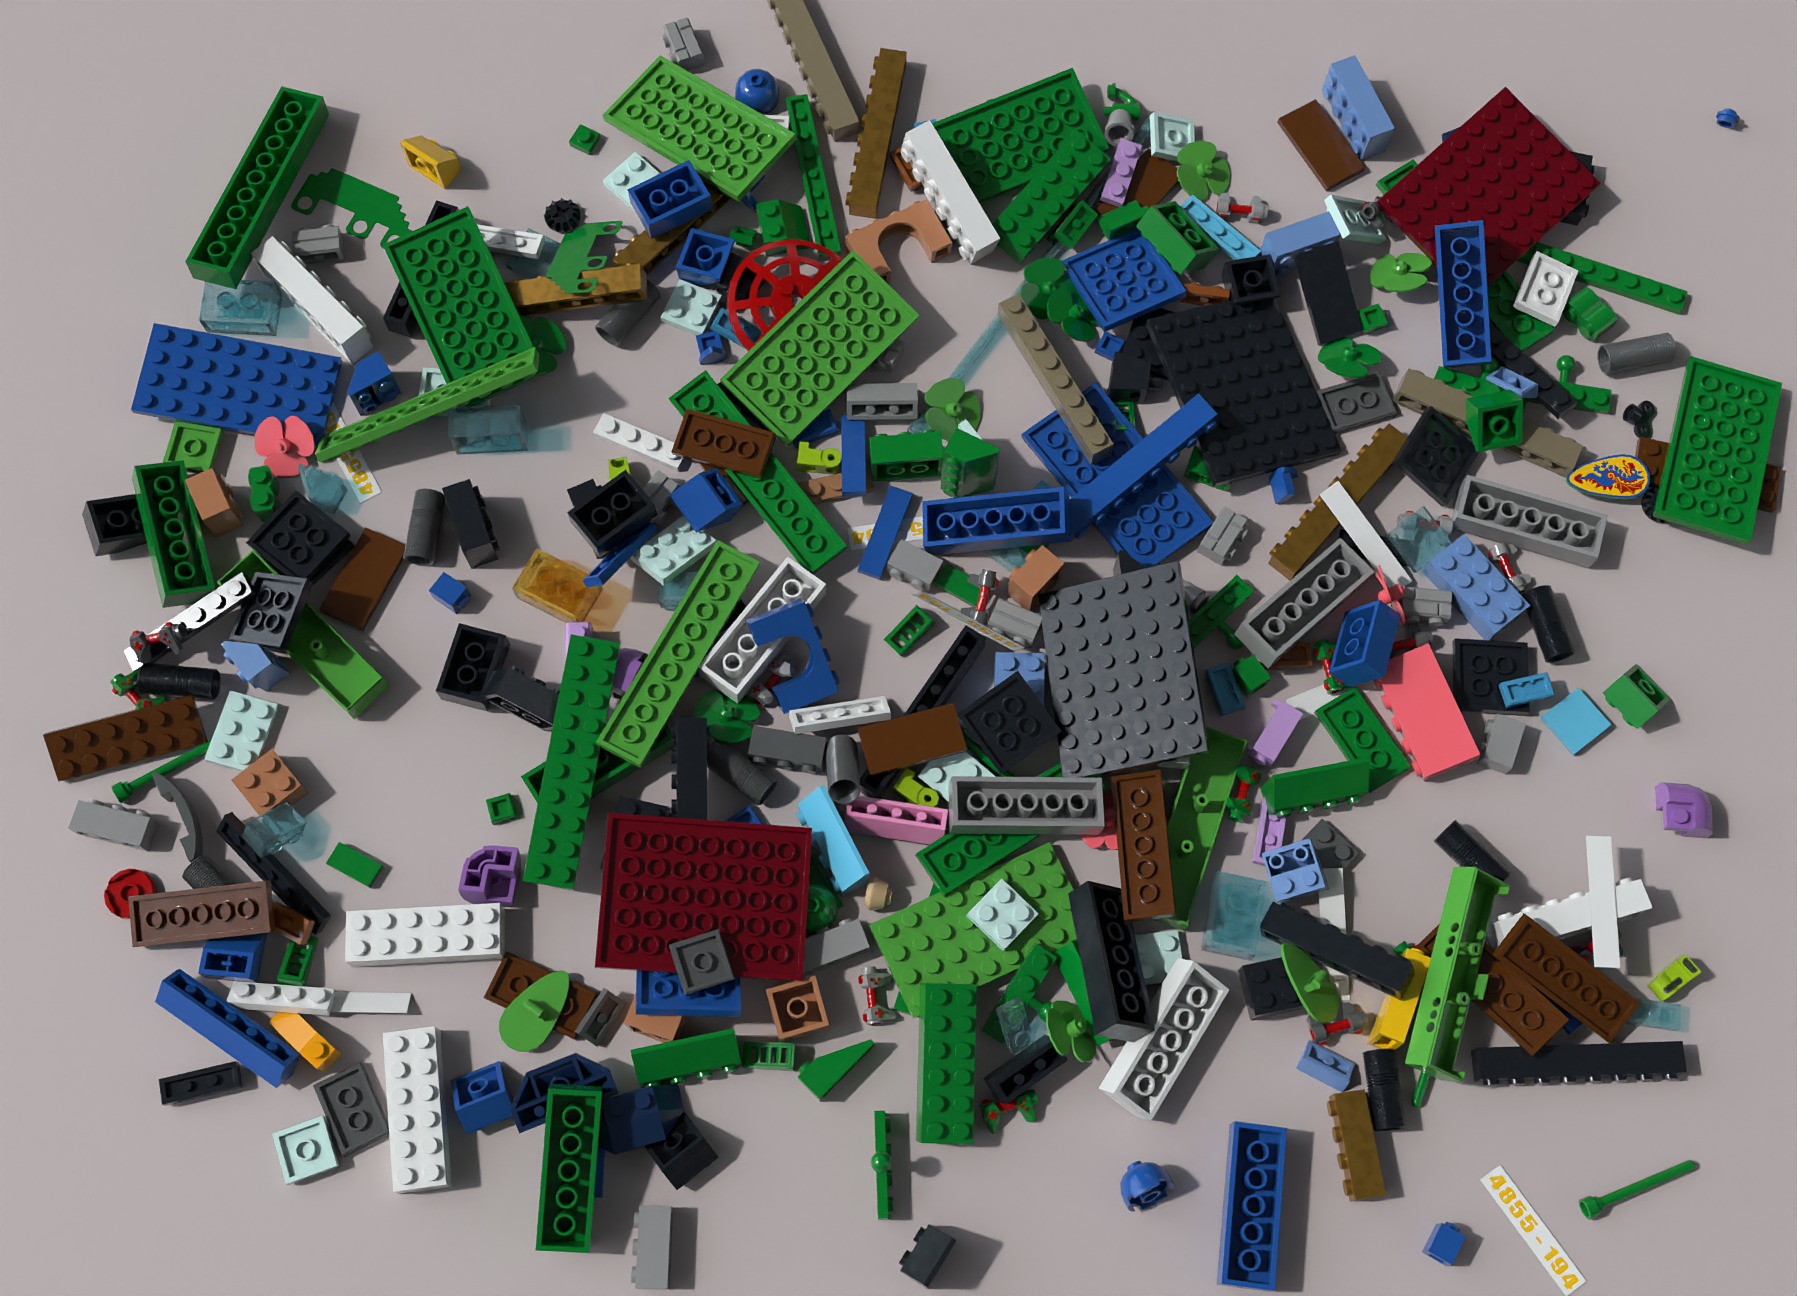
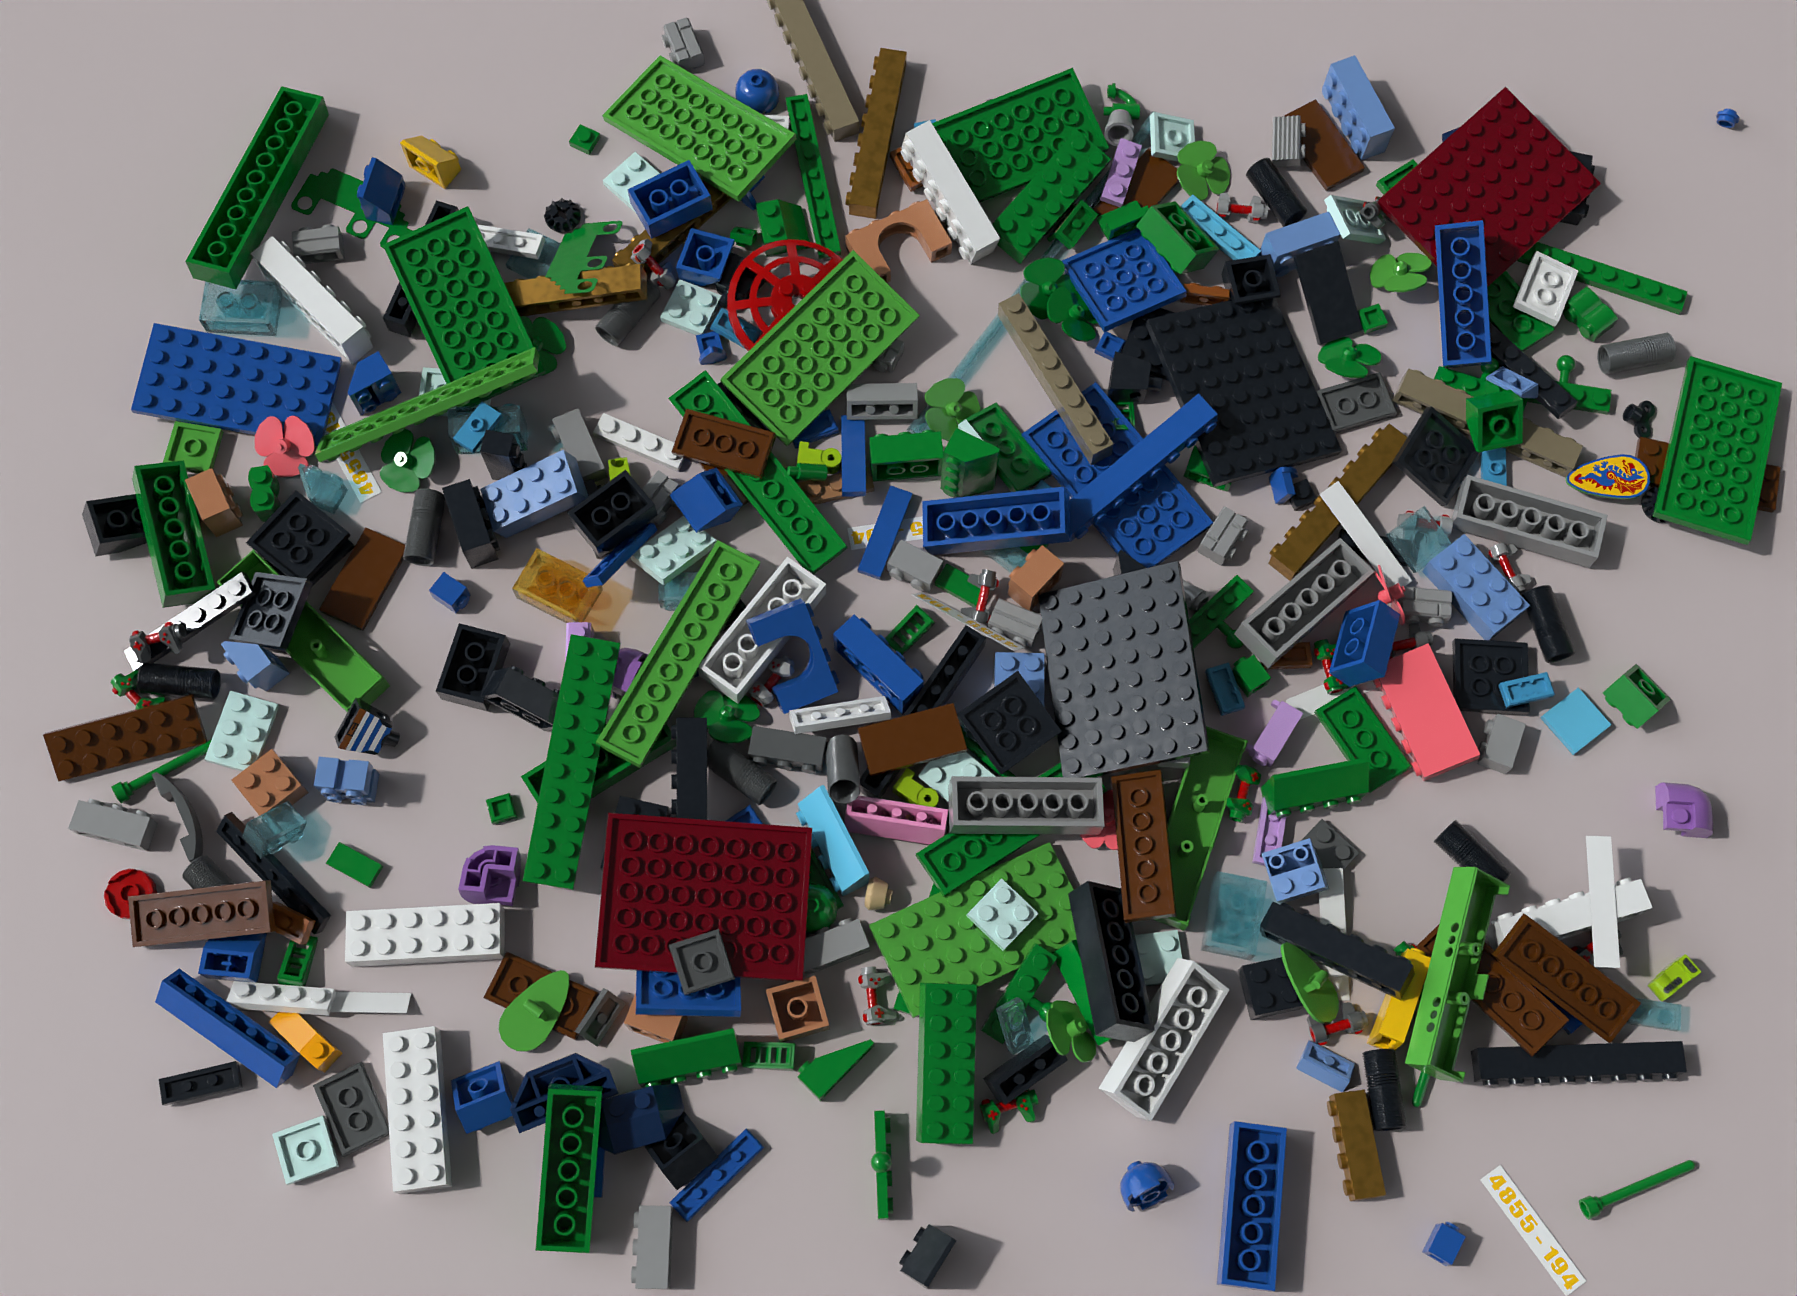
(346, 780): none -> medium blue brick
(365, 729): none -> torso
(381, 192): none -> blue slope
(406, 467): none -> green piece
(473, 430): none -> dark azure plate
(501, 454): none -> black brick
(534, 494): none -> medium blue brick
(576, 440): none -> light grey brick
(661, 274): none -> light grey piece
(717, 1175): none -> blue tile
(808, 471): none -> green plant
(878, 663): none -> blue brick
(1018, 463): none -> green tile
(1272, 188): none -> black piece
(1287, 141): none -> light grey brick
(1303, 495): none -> black plate
(1494, 465): none -> dark azure plate

